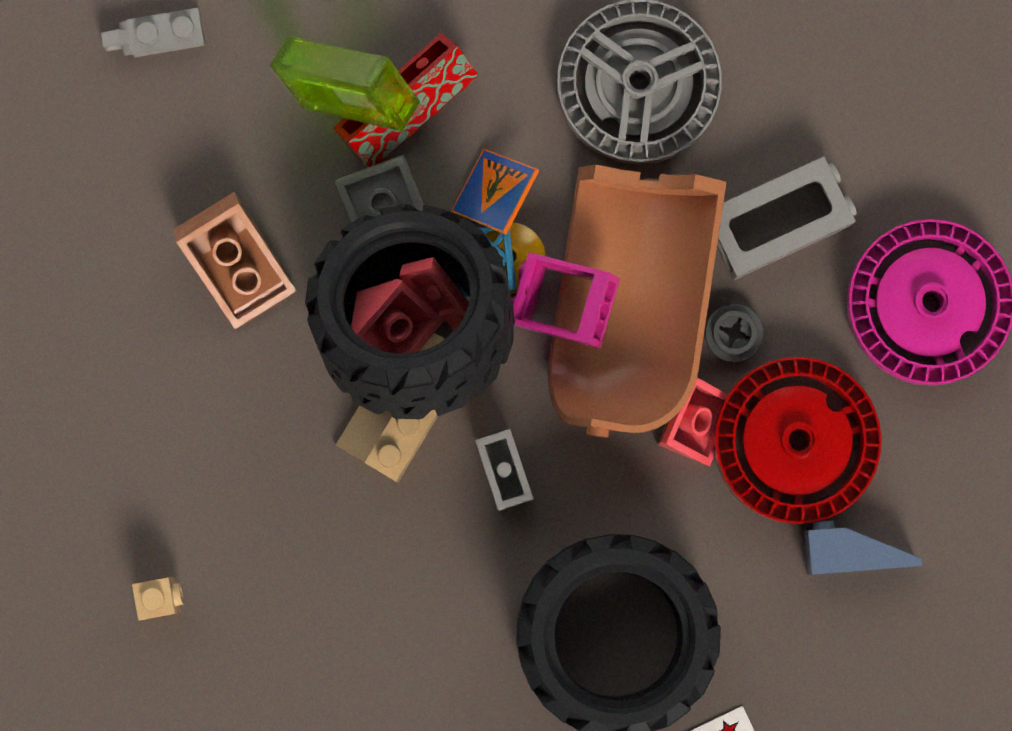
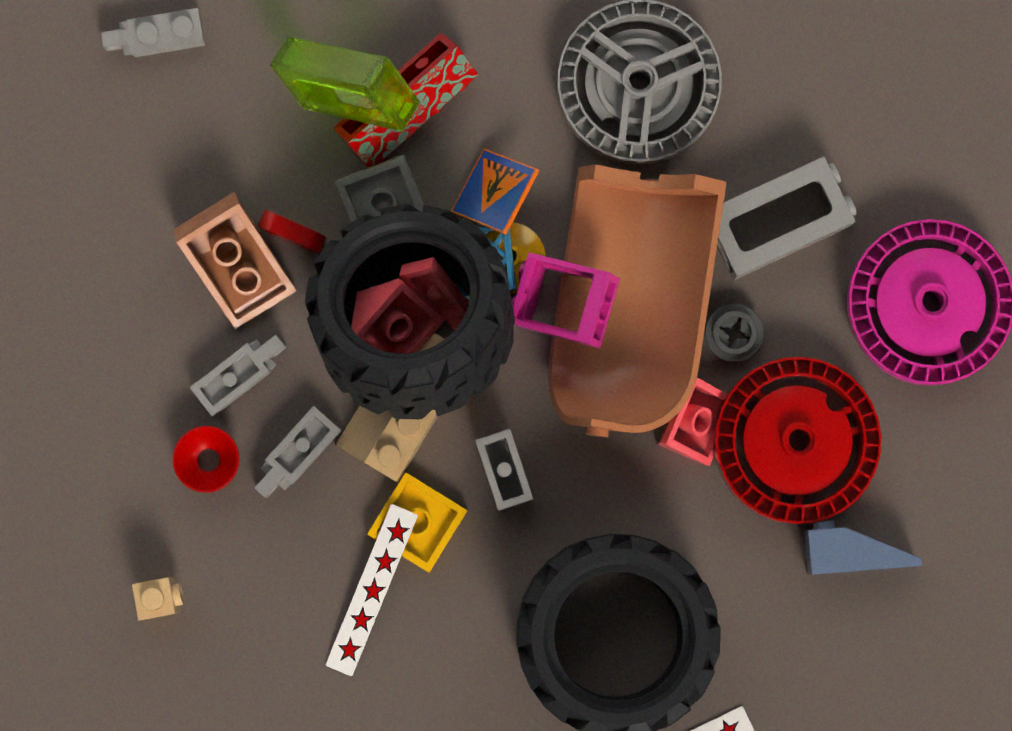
(188, 452): none -> red piece
(237, 374): none -> light grey hinge
(292, 232): none -> red beam
(297, 452): none -> light grey hinge
(371, 590): none -> white sticker
(435, 522): none -> yellow tile

